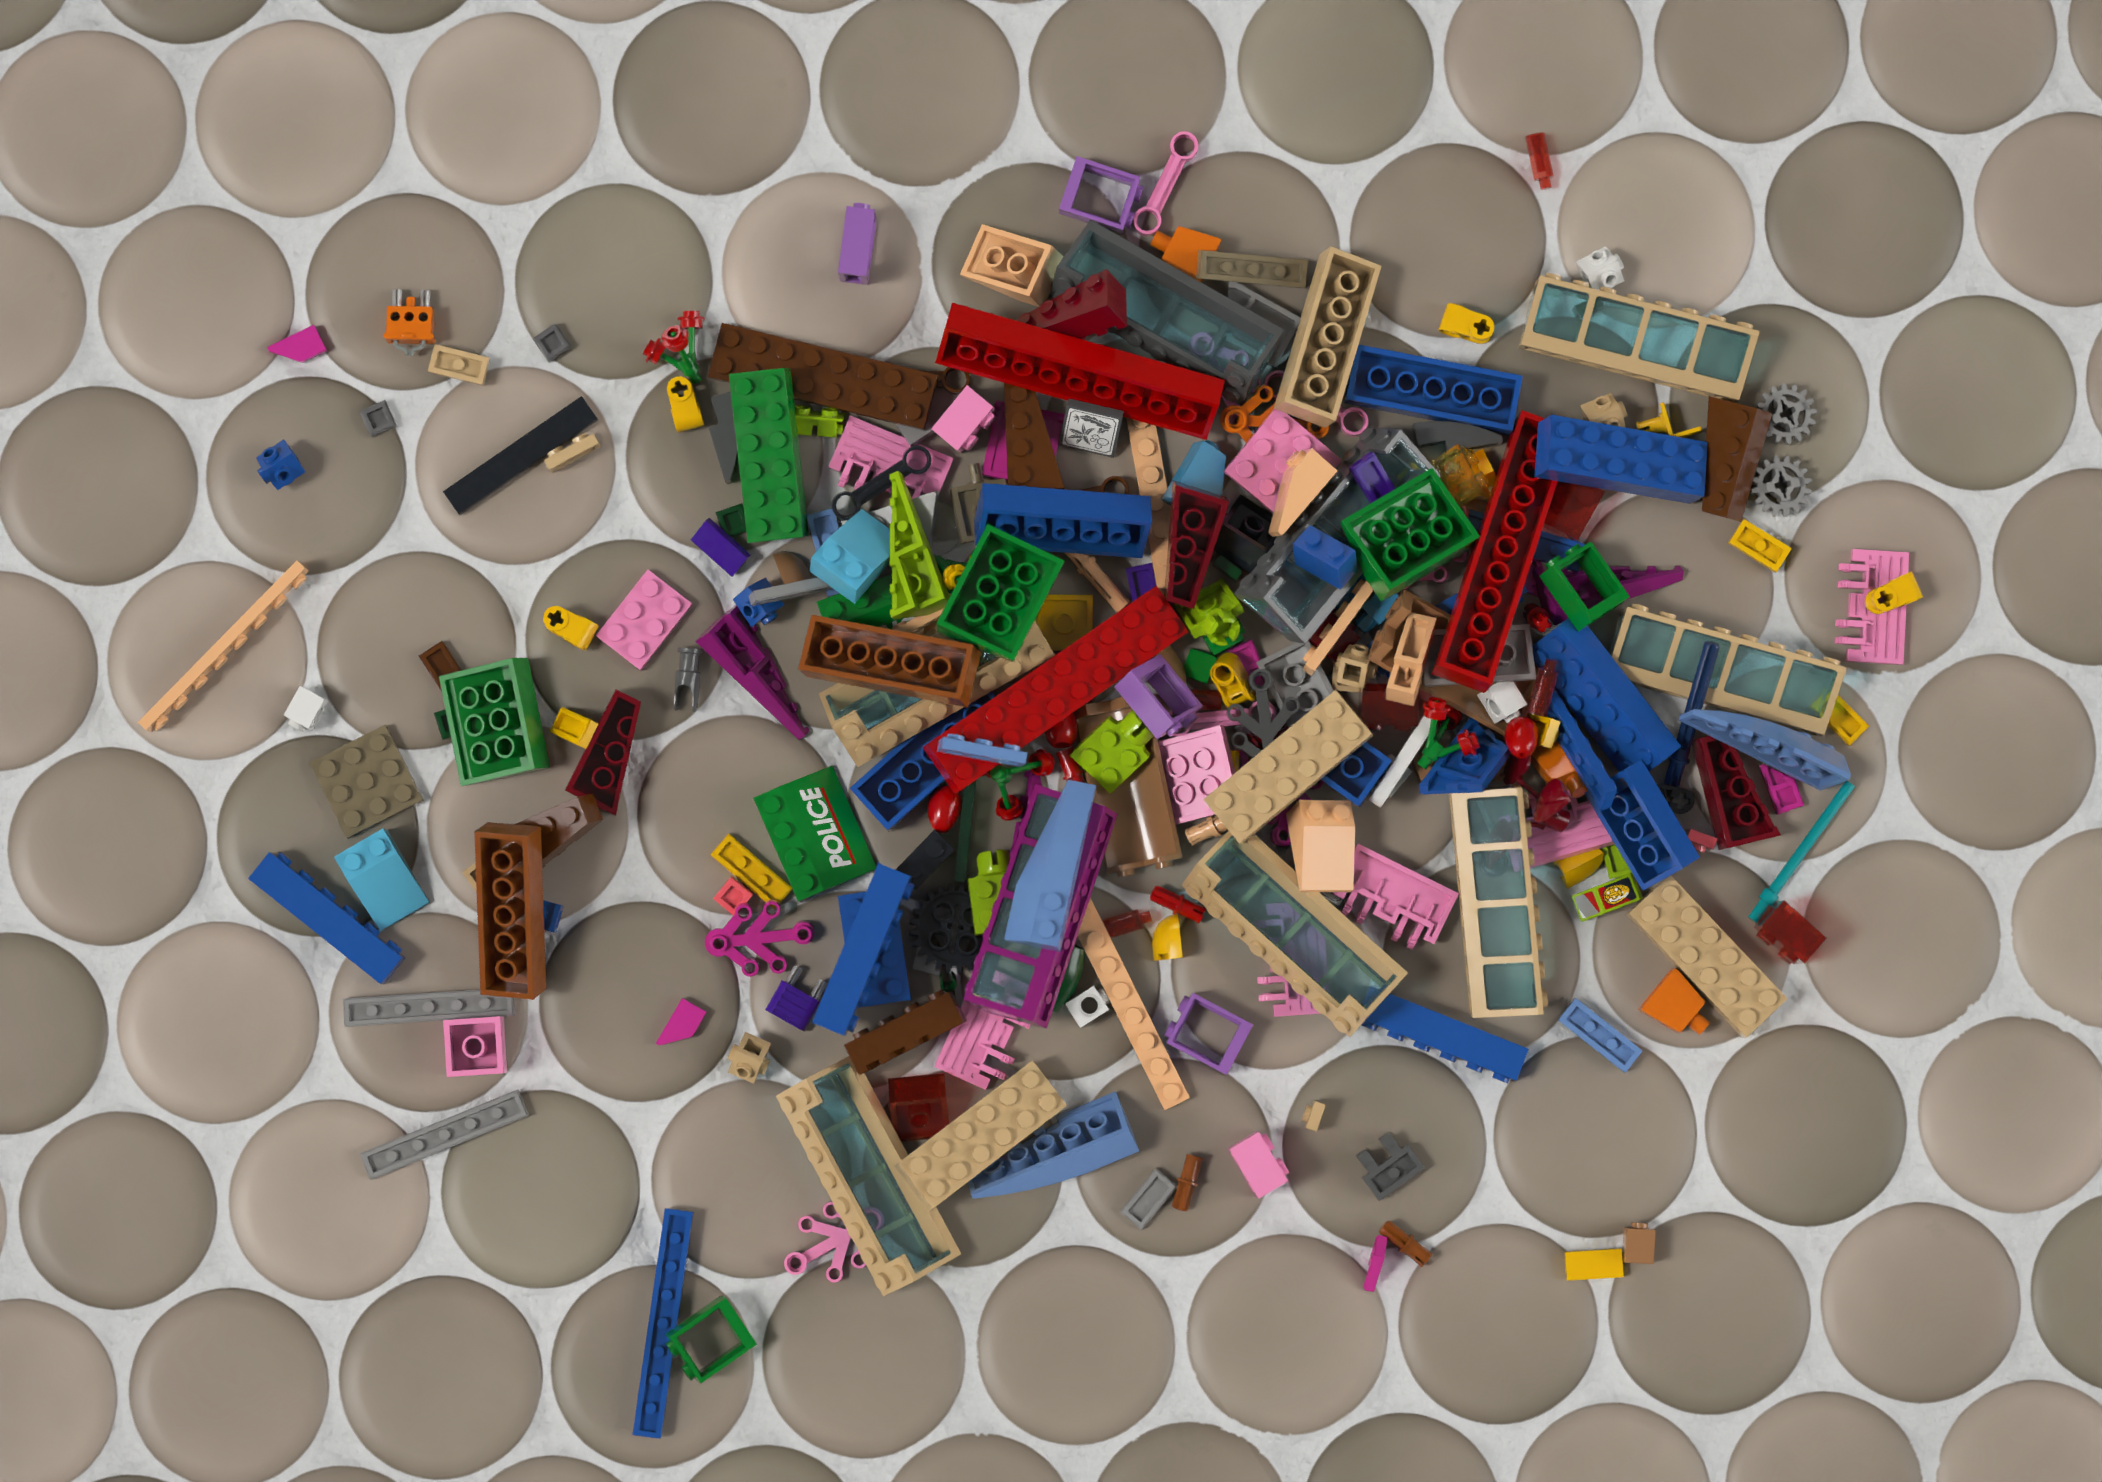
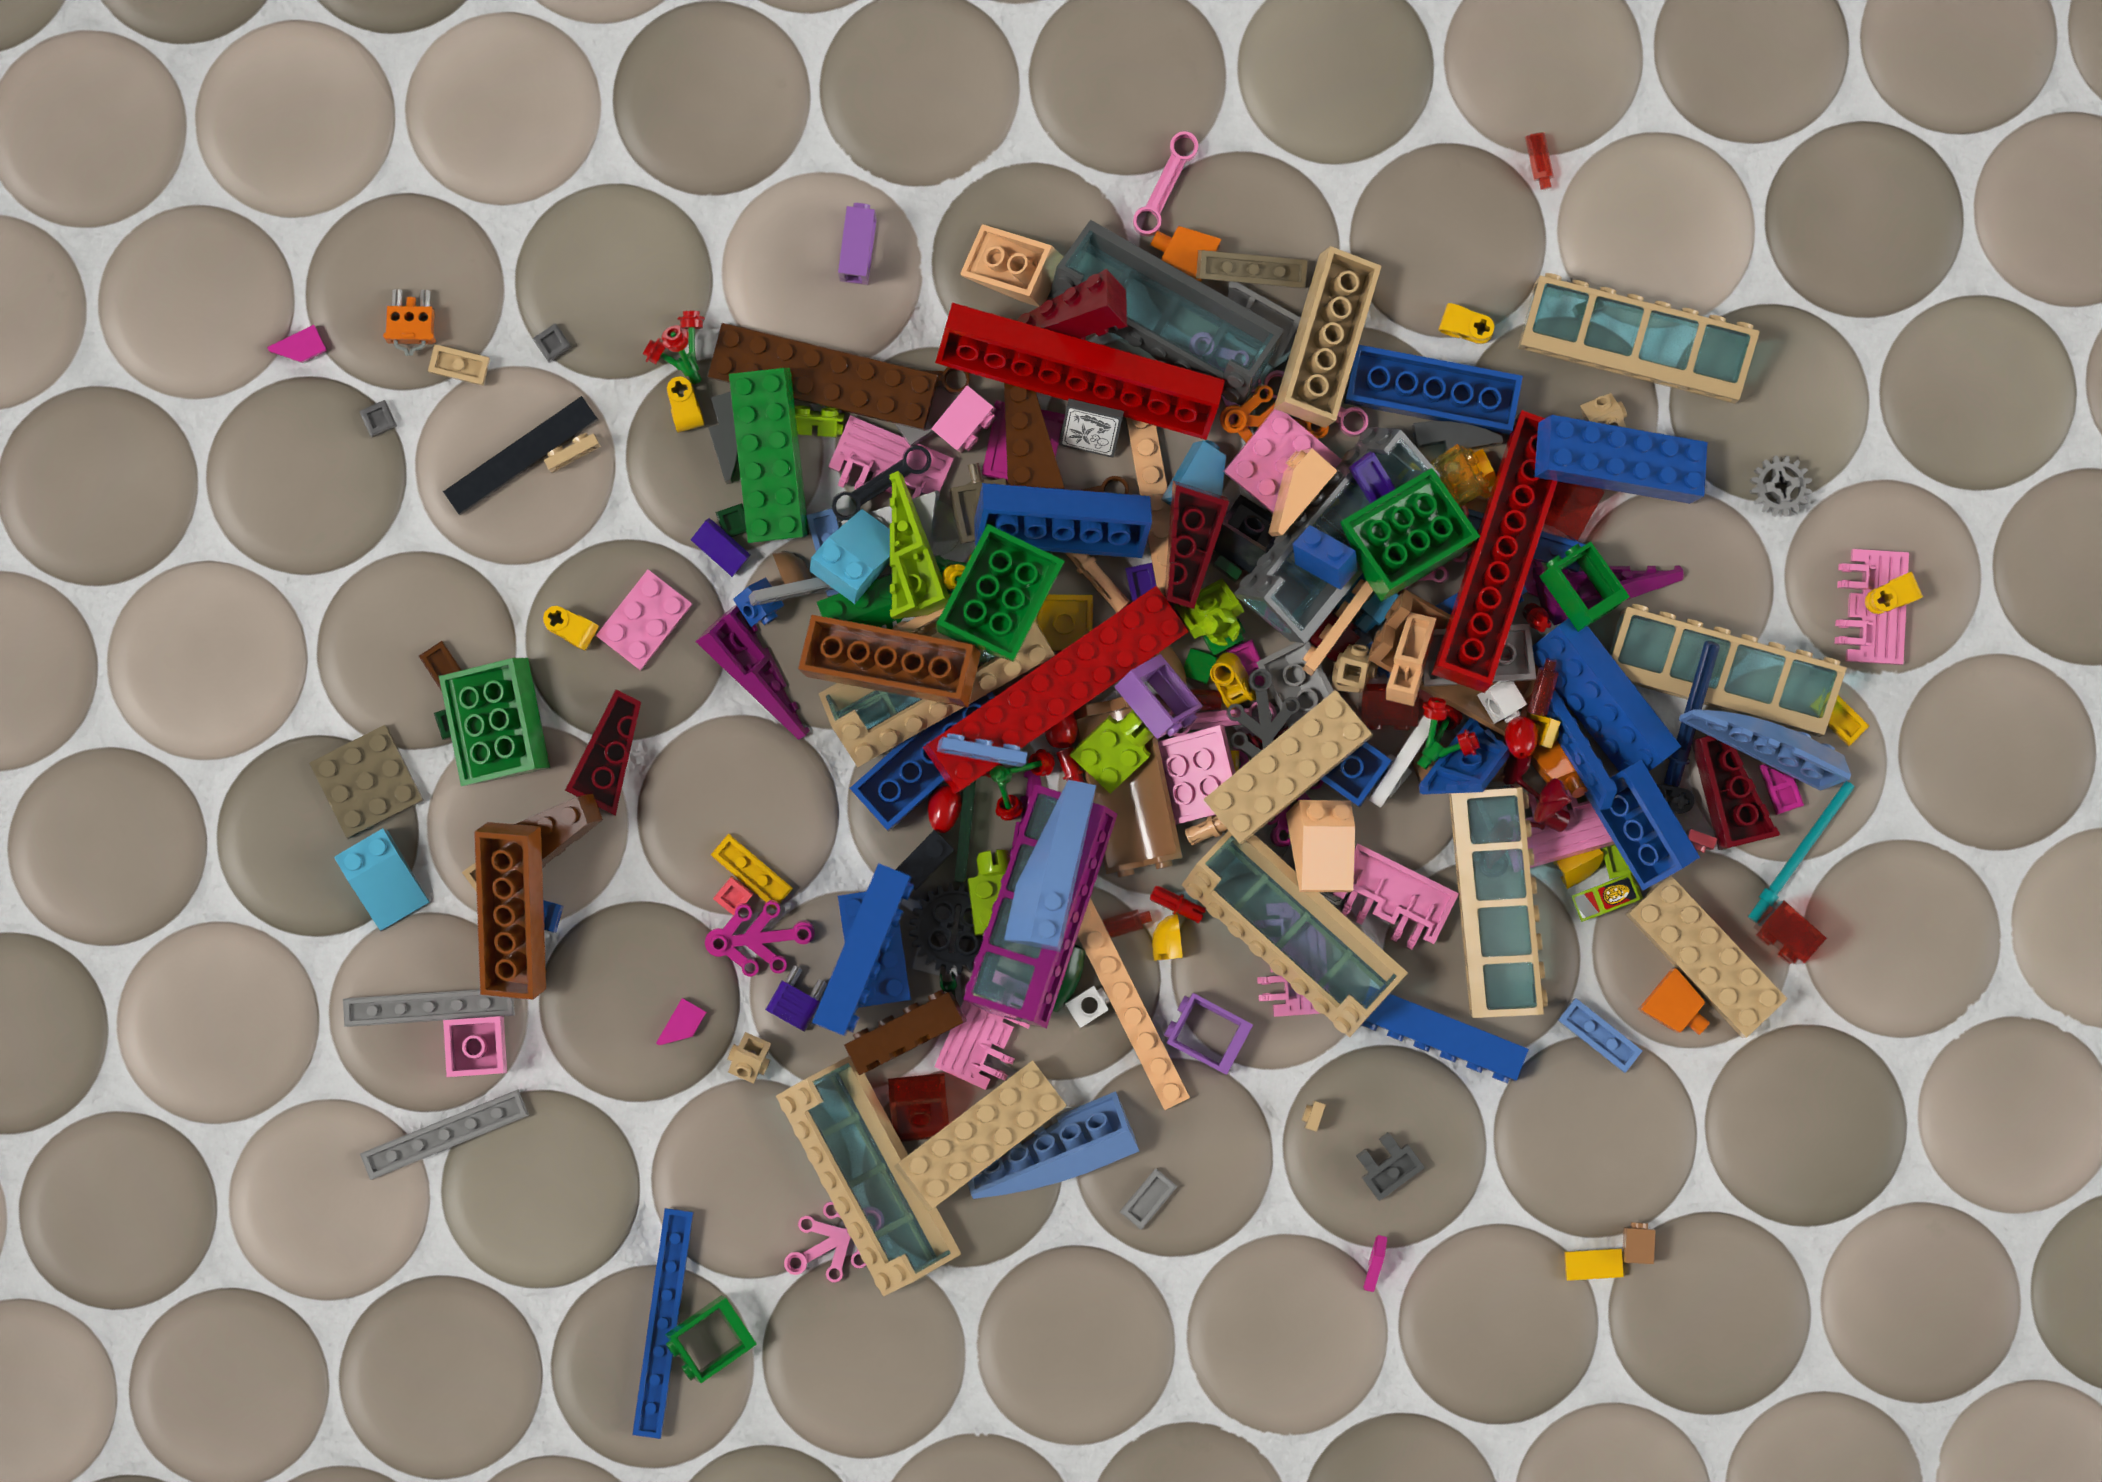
(216, 655): light nougat plate -> none
(279, 465): blue brick -> none
(305, 709): white brick -> none
(327, 918): blue brick -> none
(573, 727): yellow tile -> none
(688, 675): dark grey piece -> none
(815, 833): green slope -> none
(1082, 165): medium lavender window -> none
(1187, 1182): dark orange axle -> none
(1258, 1164): bright pink brick -> none
(1405, 1243): dark orange axle -> none
(1601, 269): white brick -> none
(1662, 424): yellow bracket -> none
(1733, 452): reddish brown wedge -> none
(1759, 545): yellow plate -> none
(1790, 424): light grey gear -> none

